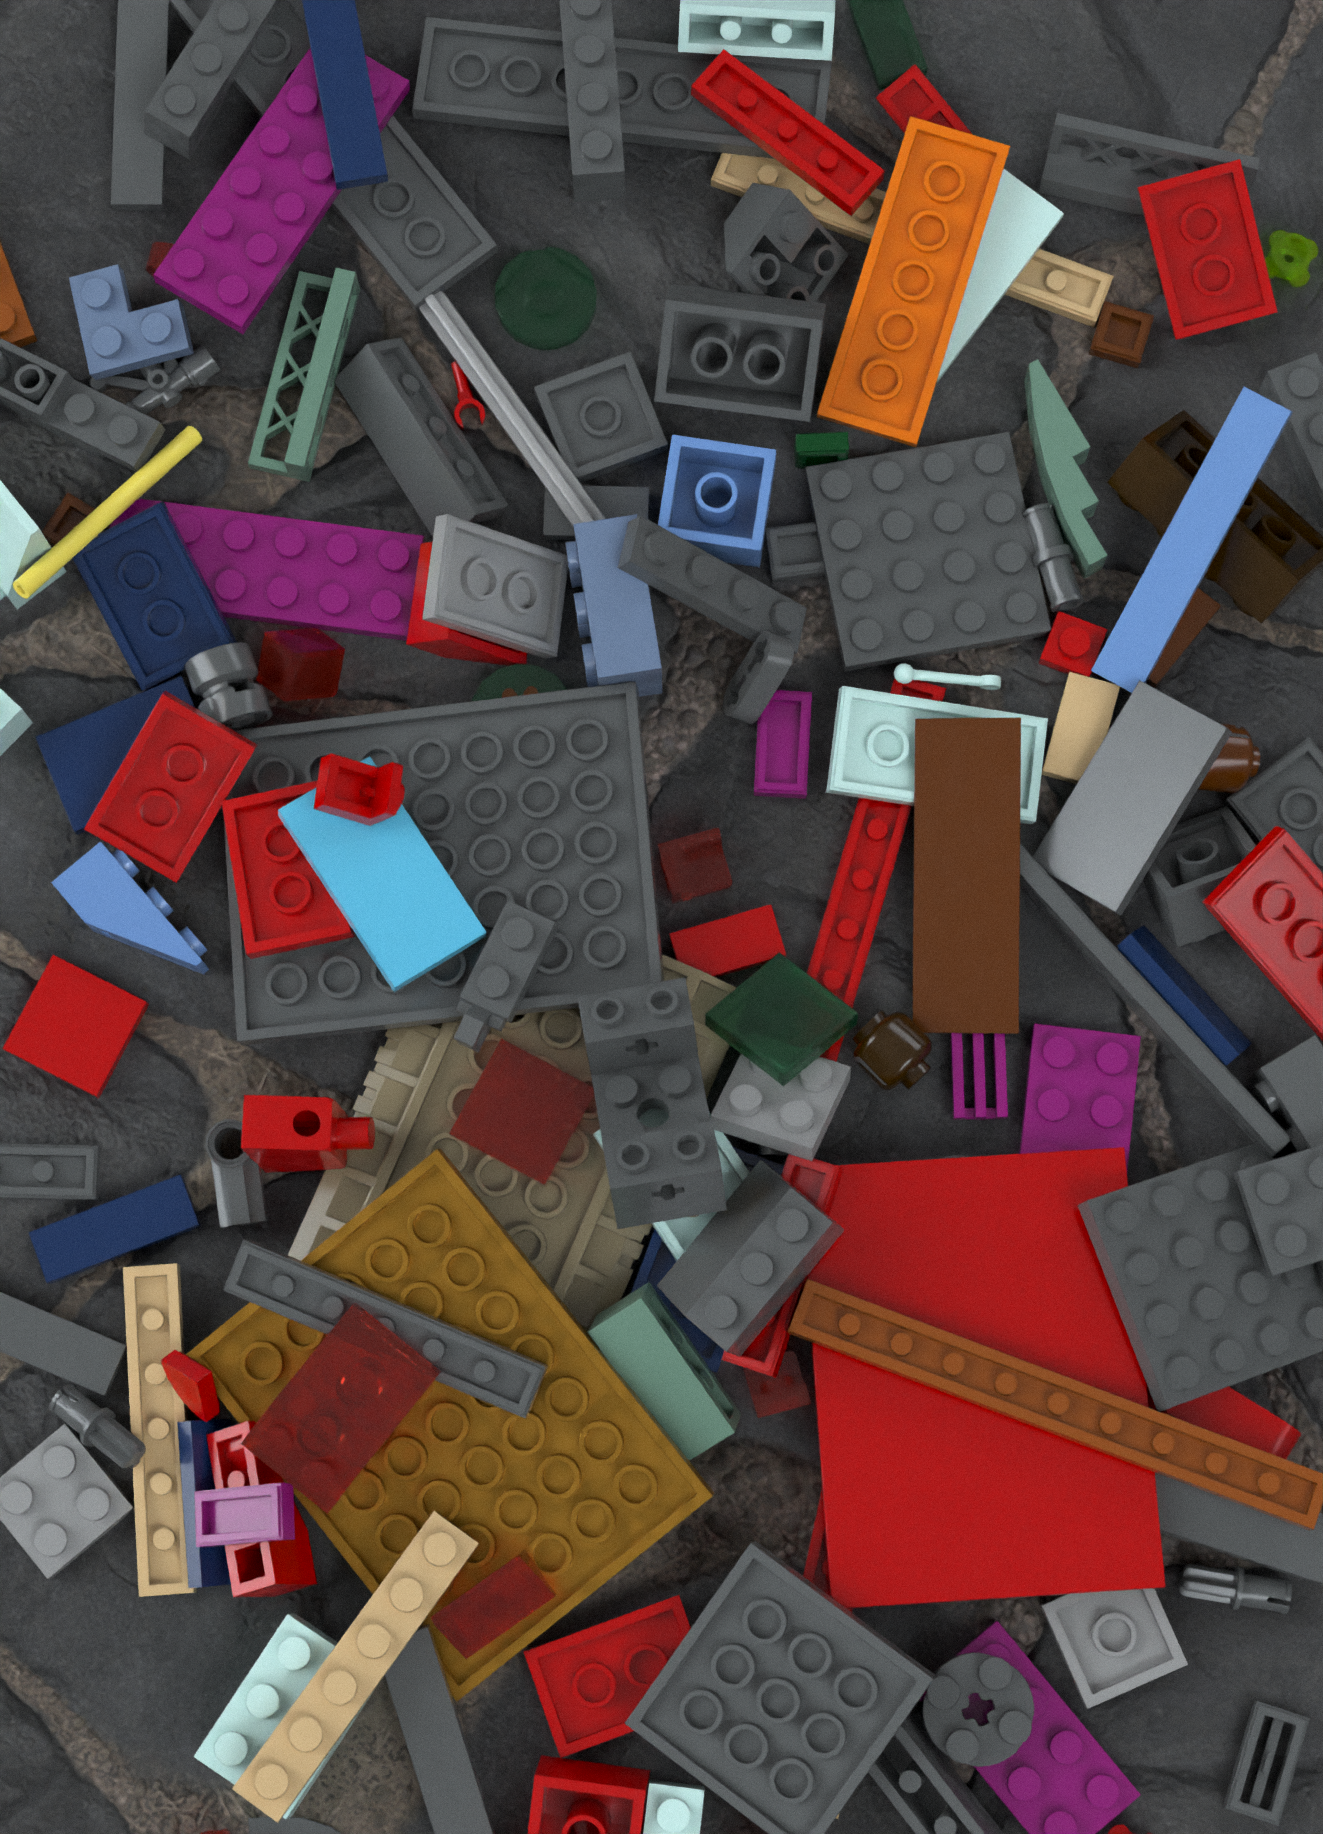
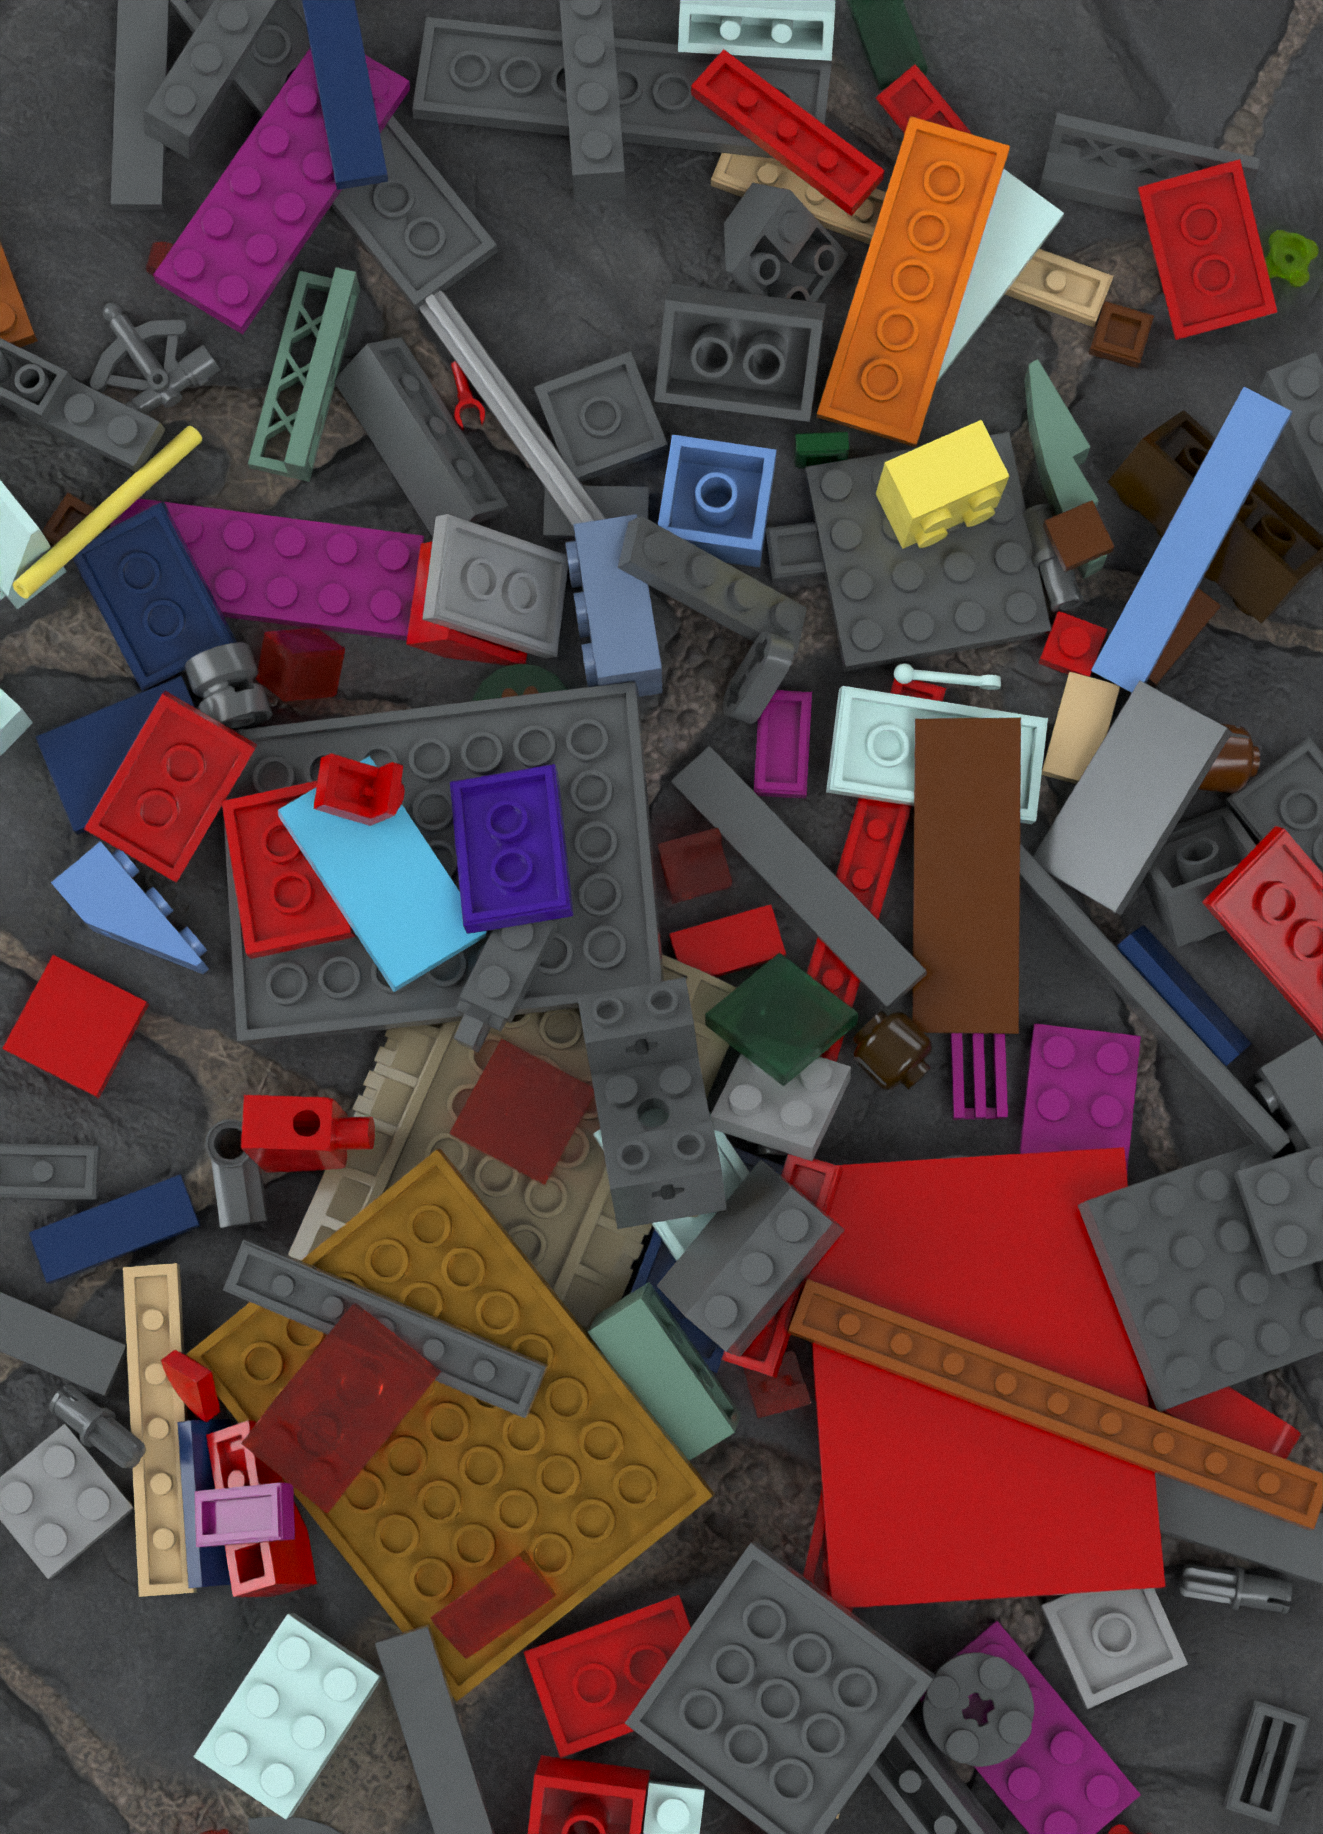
(121, 338): sand blue plate -> none
(355, 1667): tan plate -> none
(511, 849): none -> dark purple tile
(545, 298): clear green tile -> none
(799, 878): none -> dark grey tile
(942, 486): none -> light yellow brick
(1078, 536): none -> reddish brown tile

